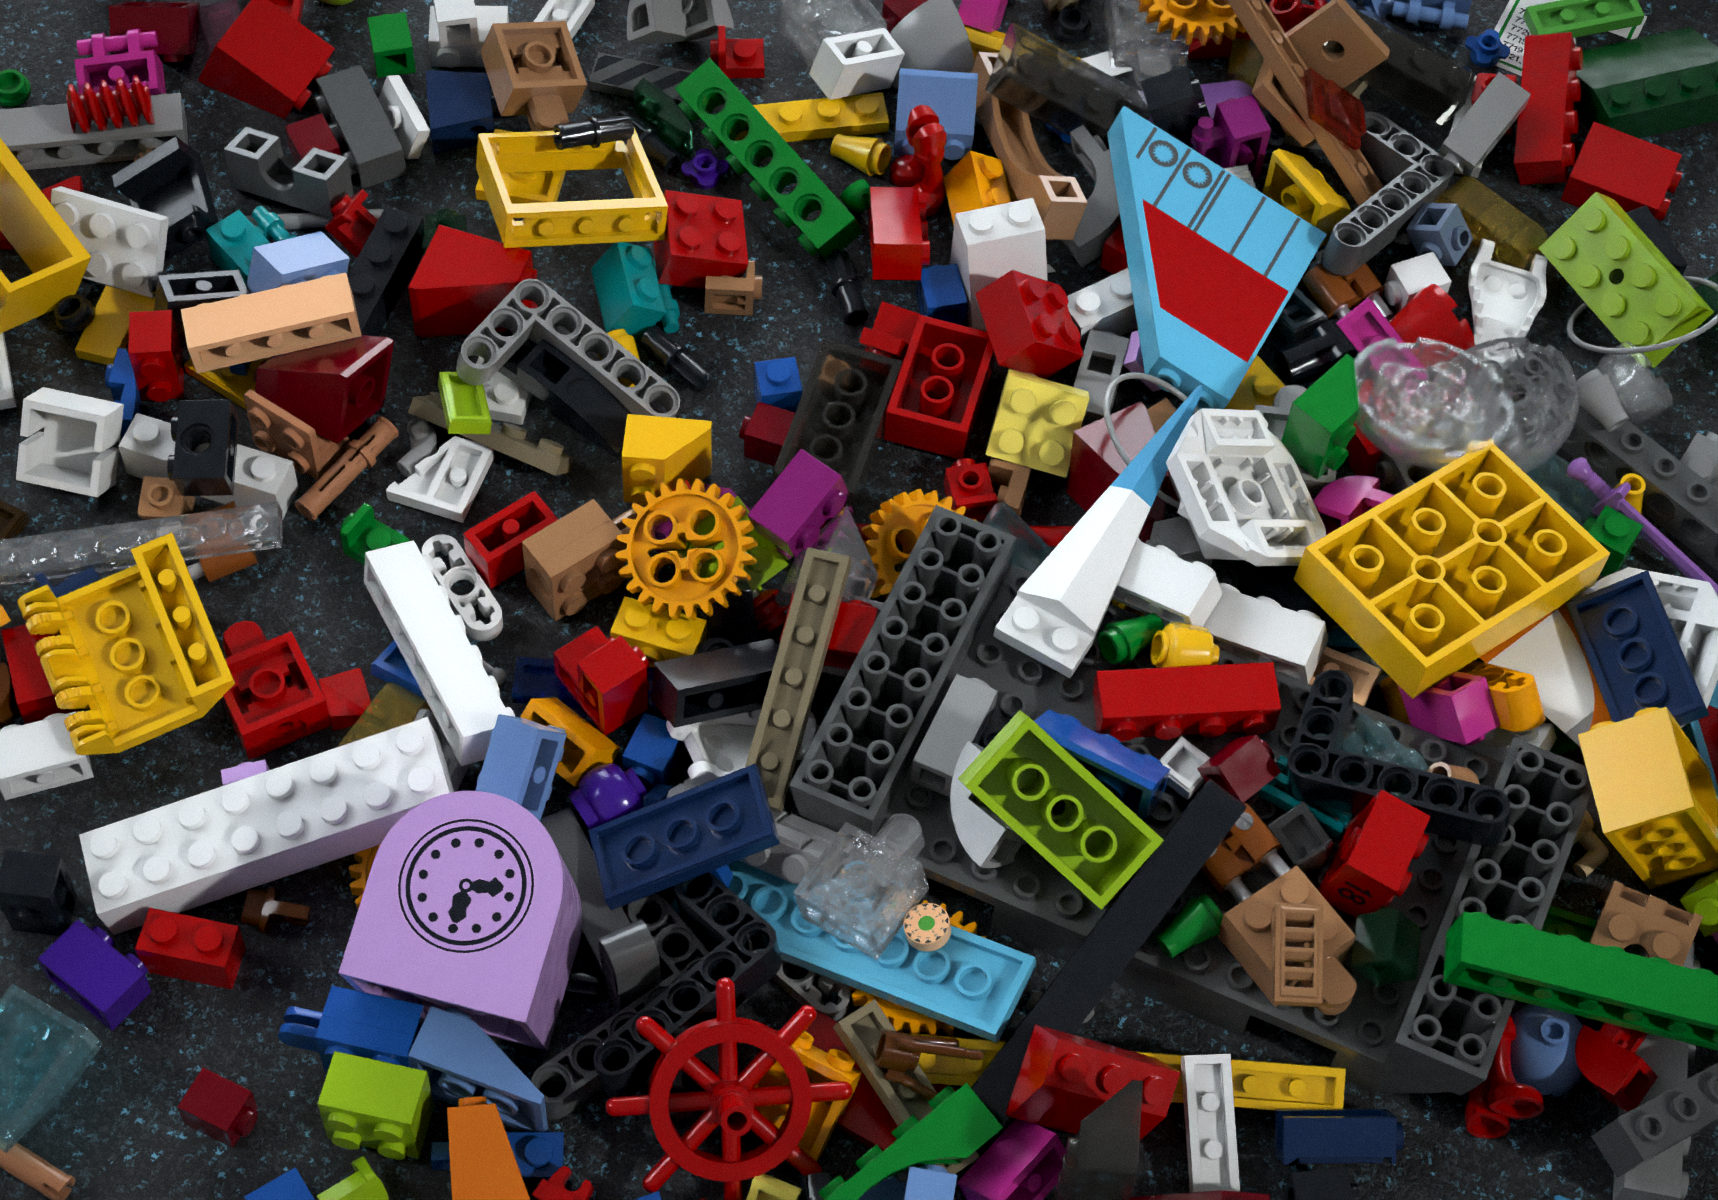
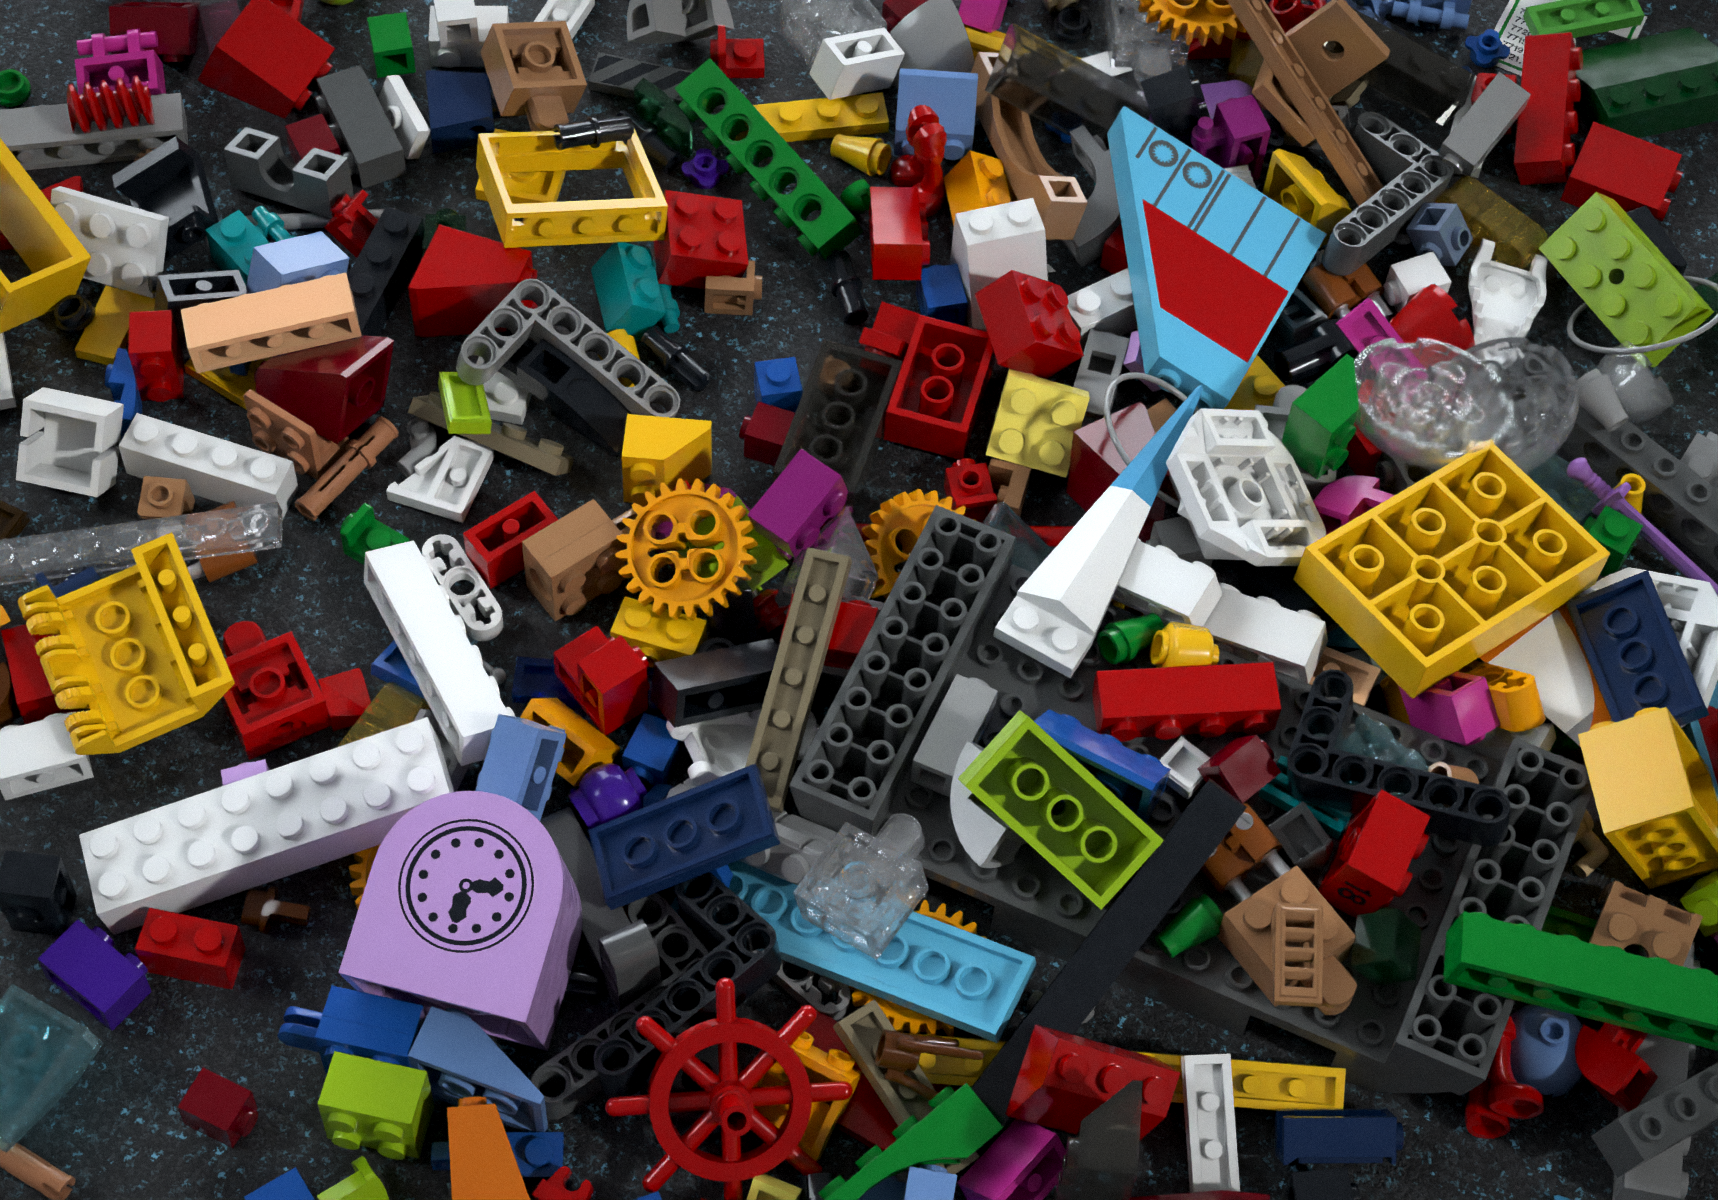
(214, 468): black brick -> none
(927, 927): light nougat tile -> none
(1335, 109): clear red piece -> none

